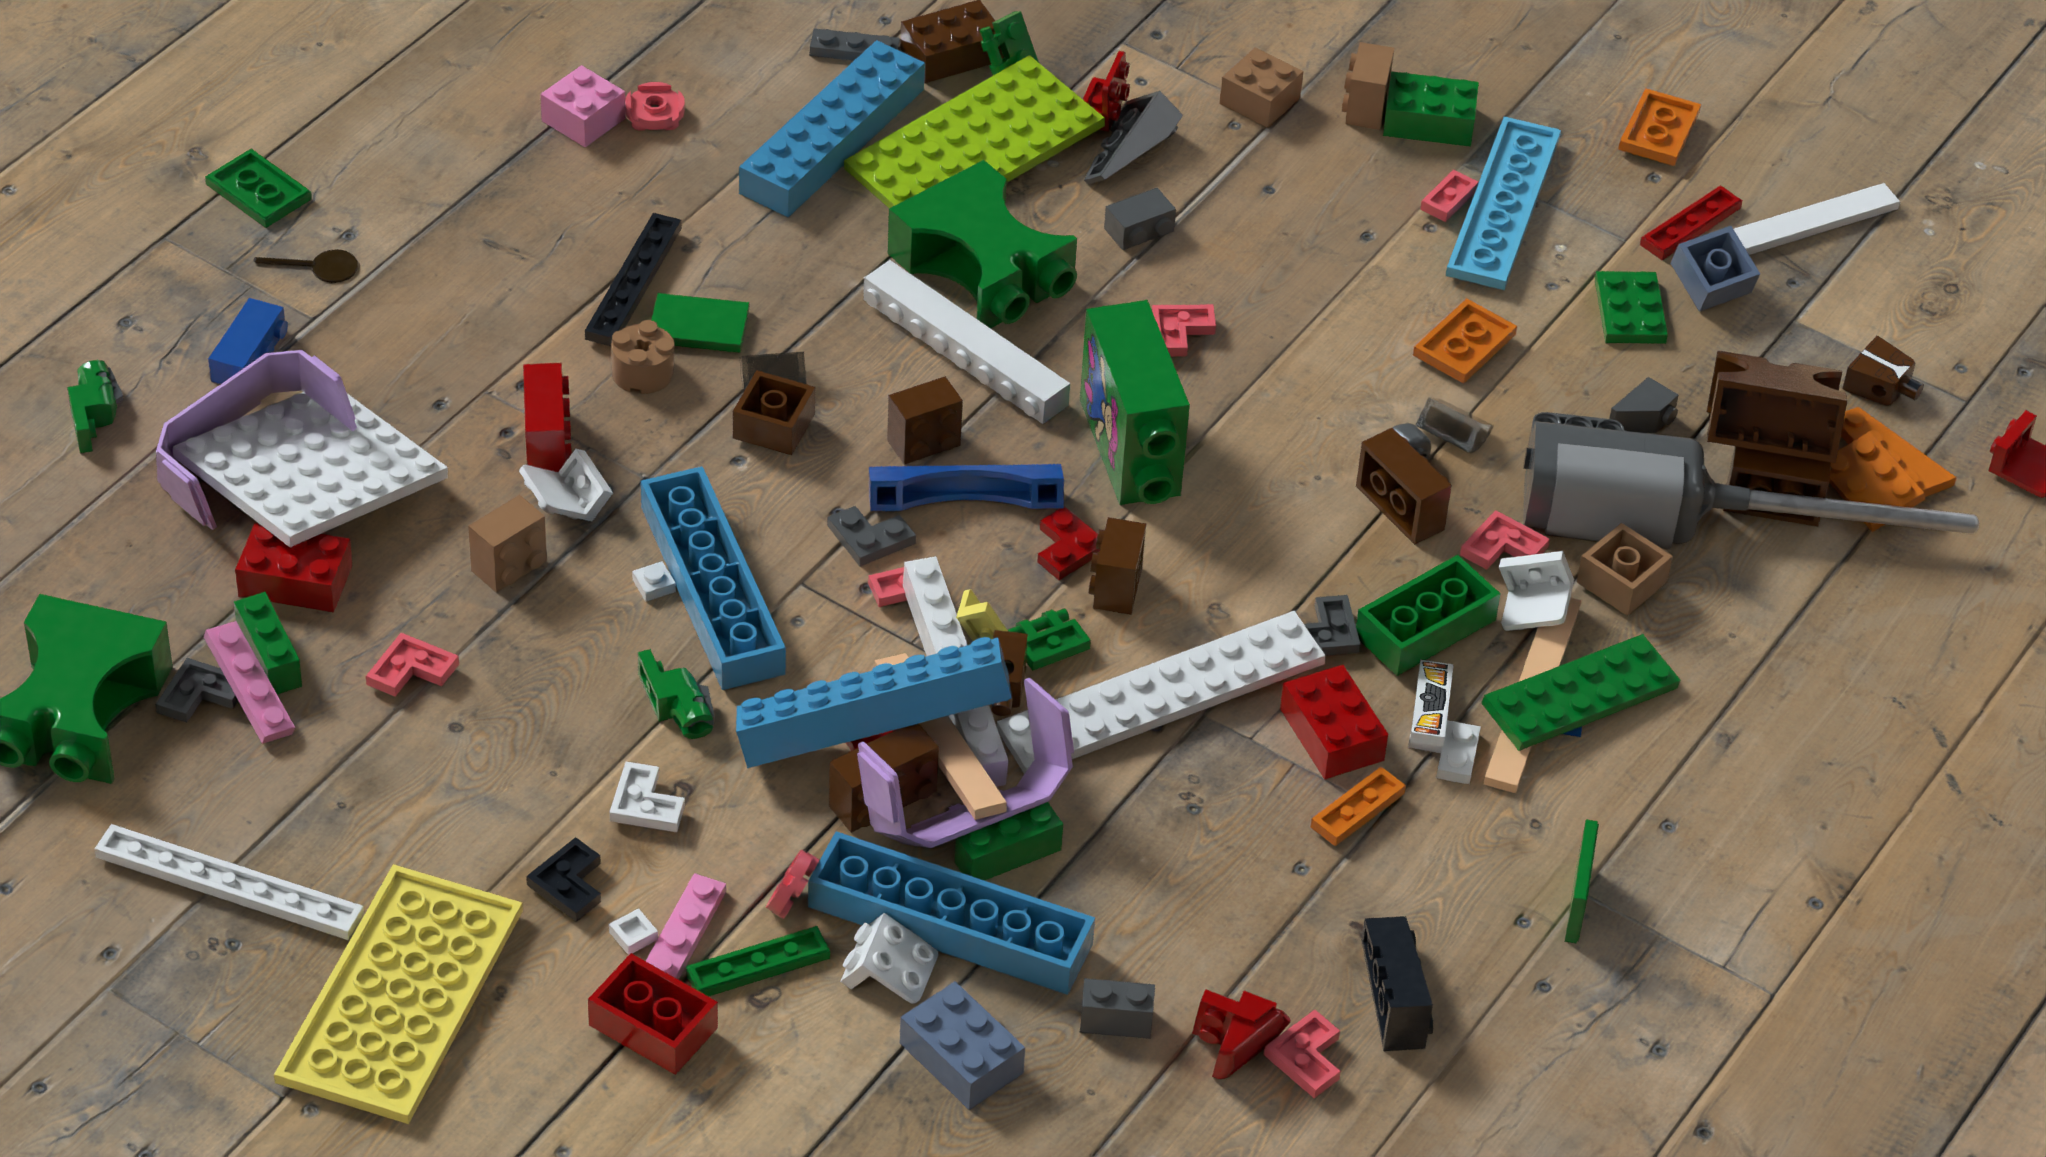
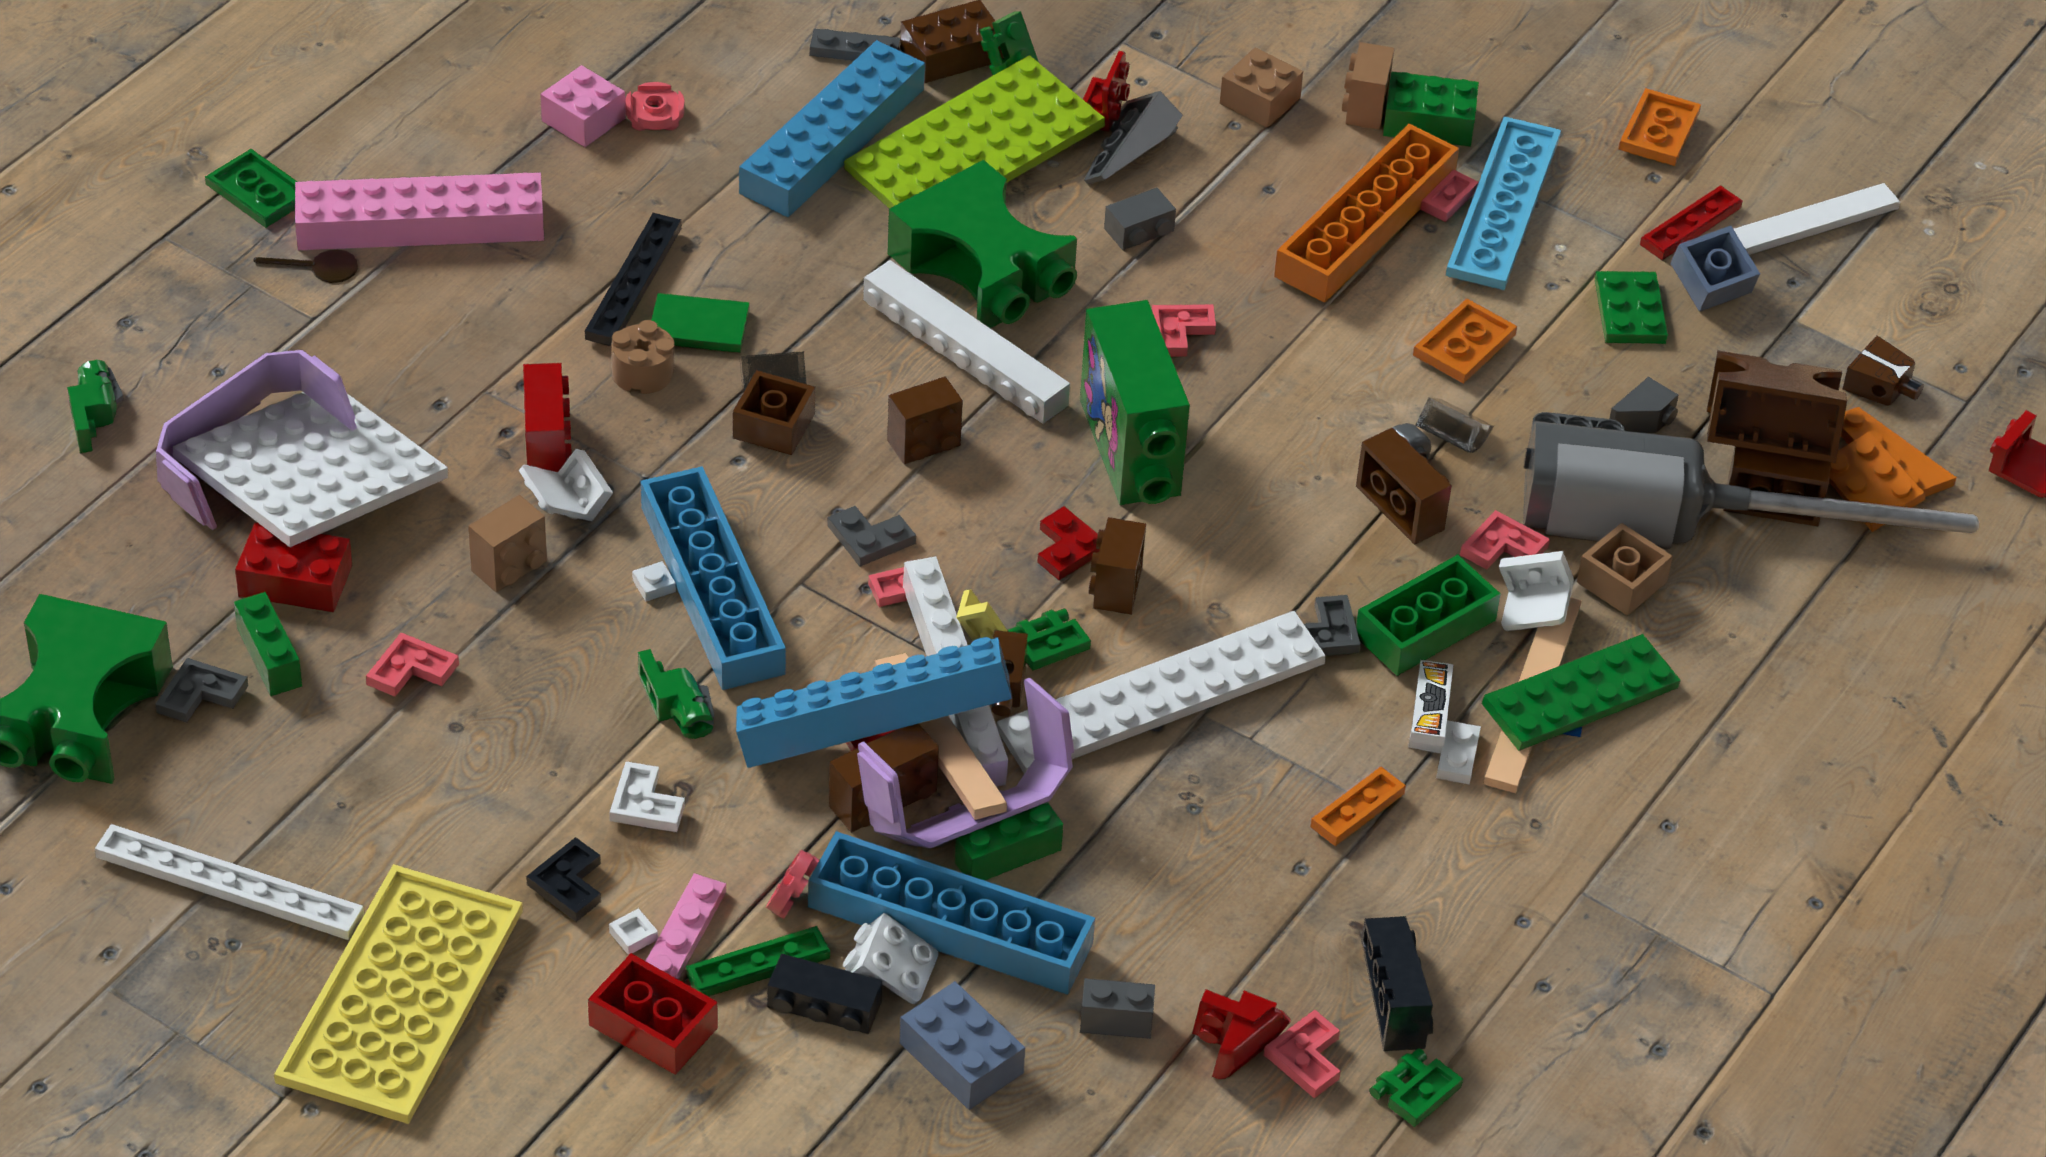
(248, 338): blue brick -> none
(249, 682): bright pink plate -> none
(418, 211): none -> bright pink brick
(824, 993): none -> black brick
(910, 486): blue arch -> none
(1334, 721): red brick -> none
(1364, 213): none -> orange brick
(1423, 1093): none -> green plate
(1581, 881): green tile -> none

